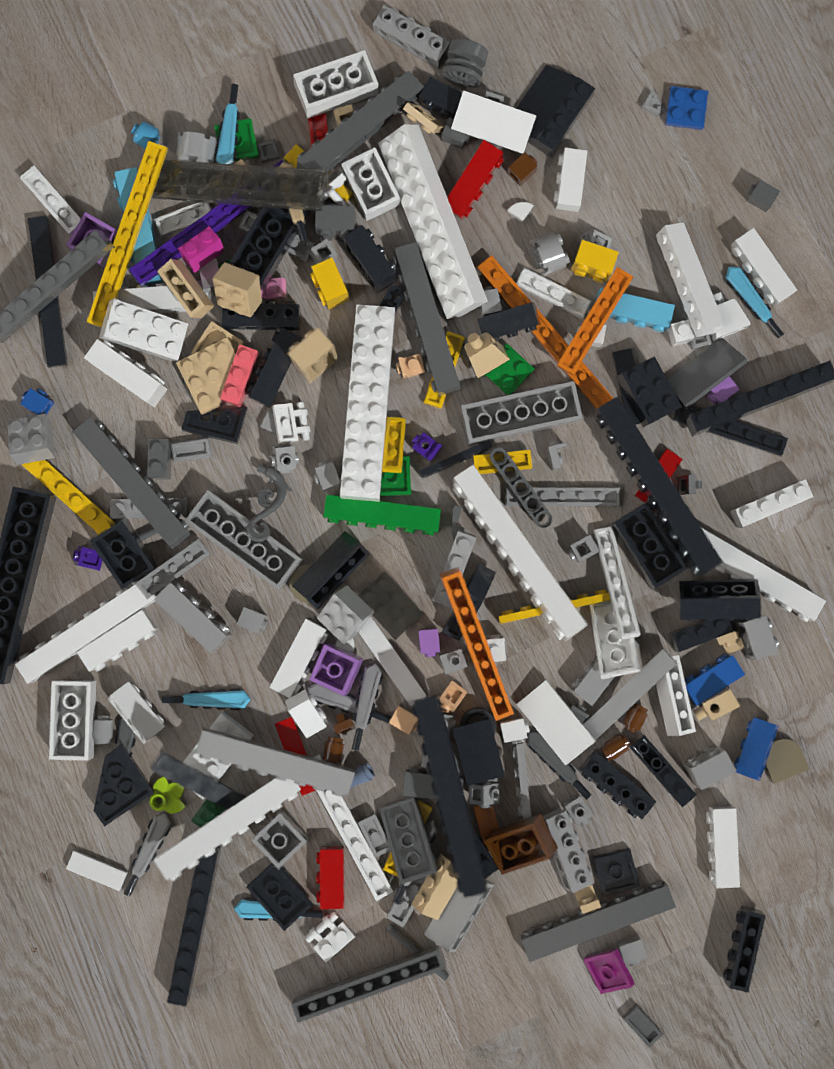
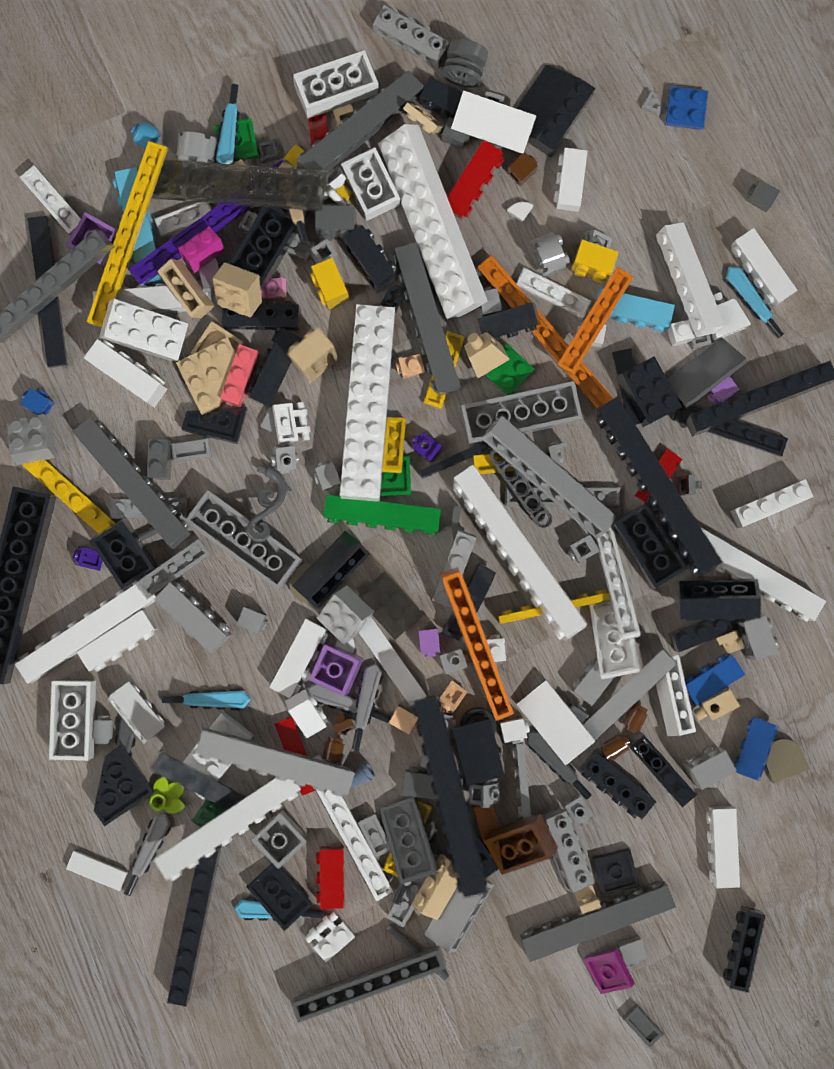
(549, 477): none -> light grey brick

